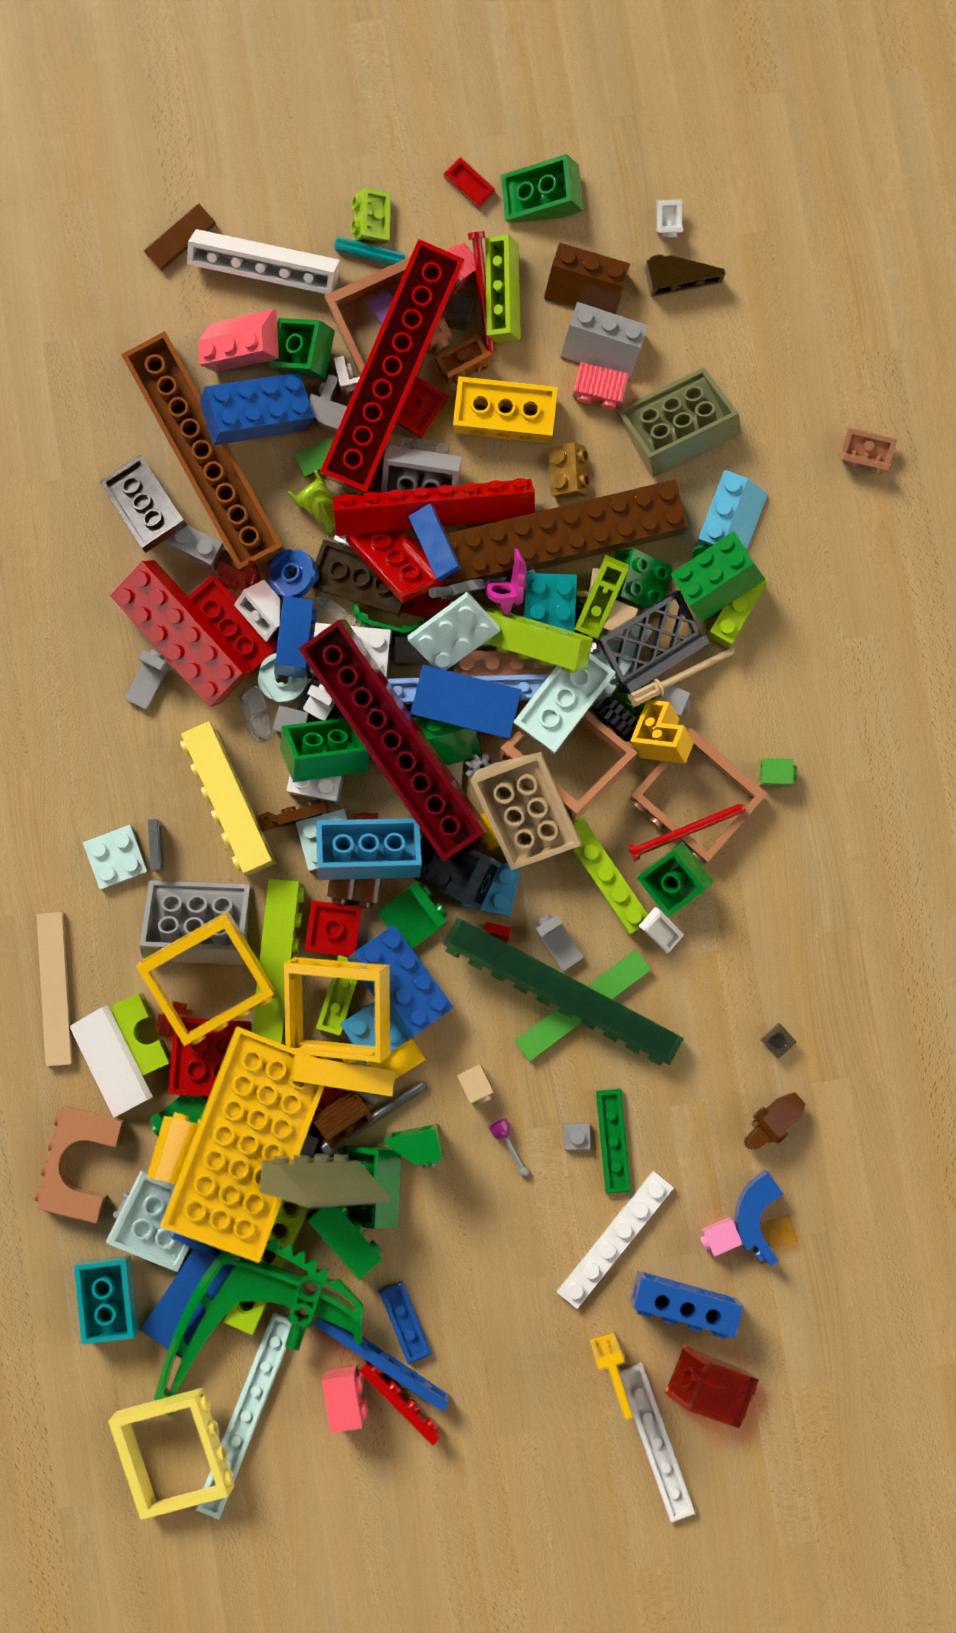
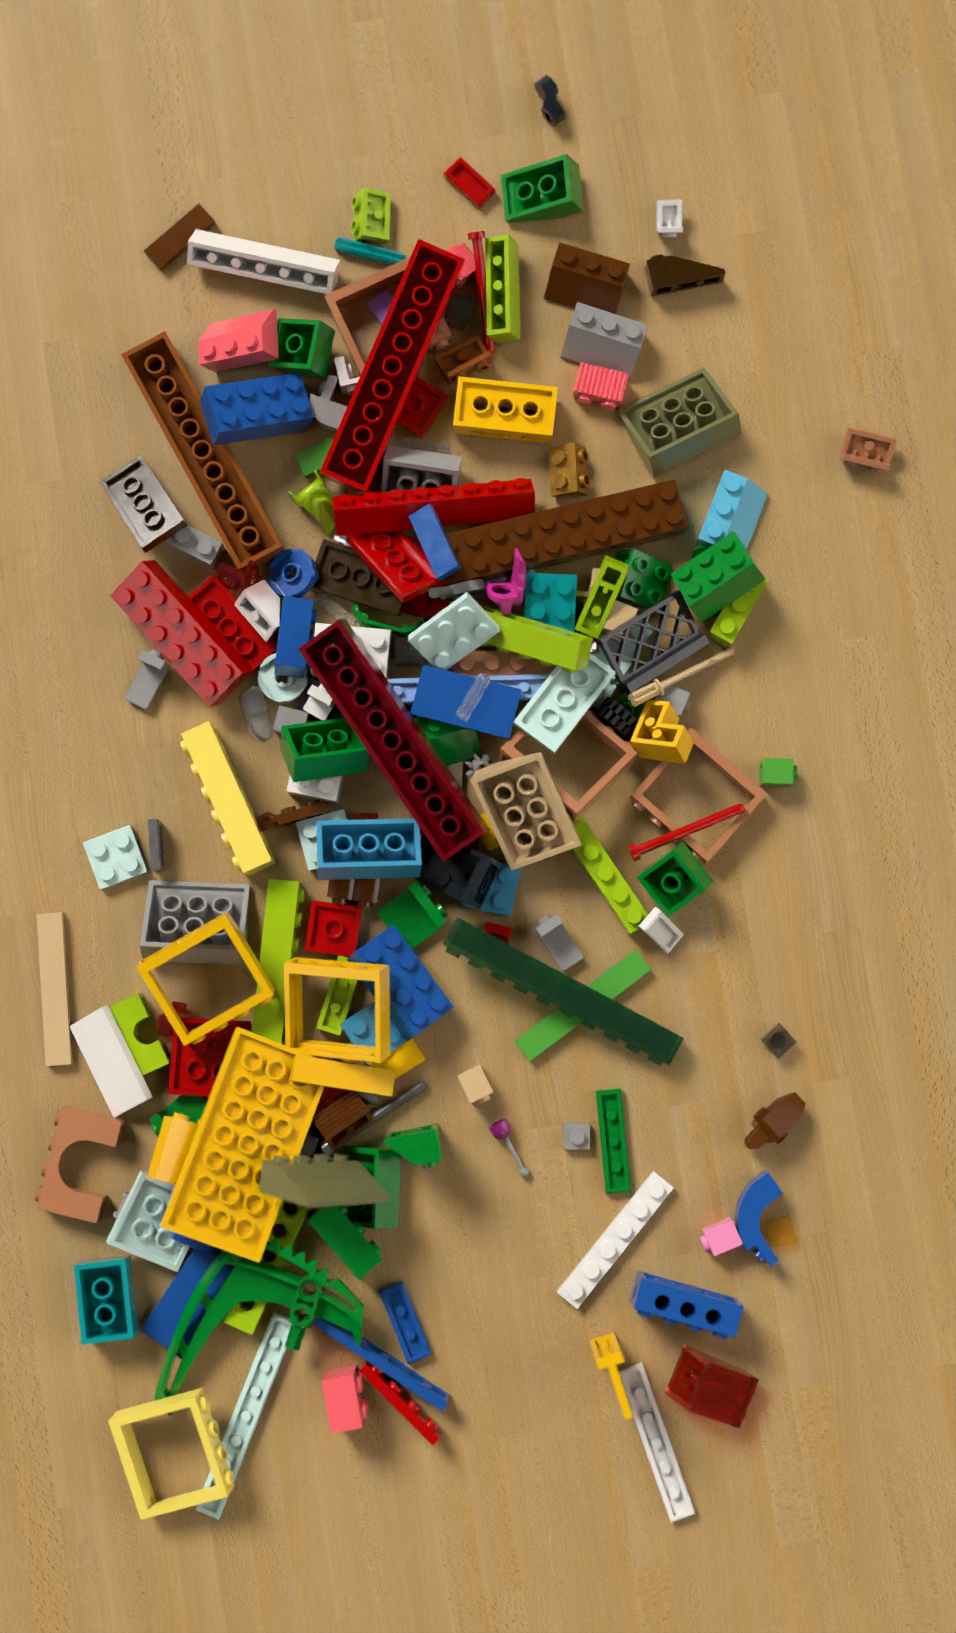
(473, 697): none -> clear axle
(548, 92): none -> black piece

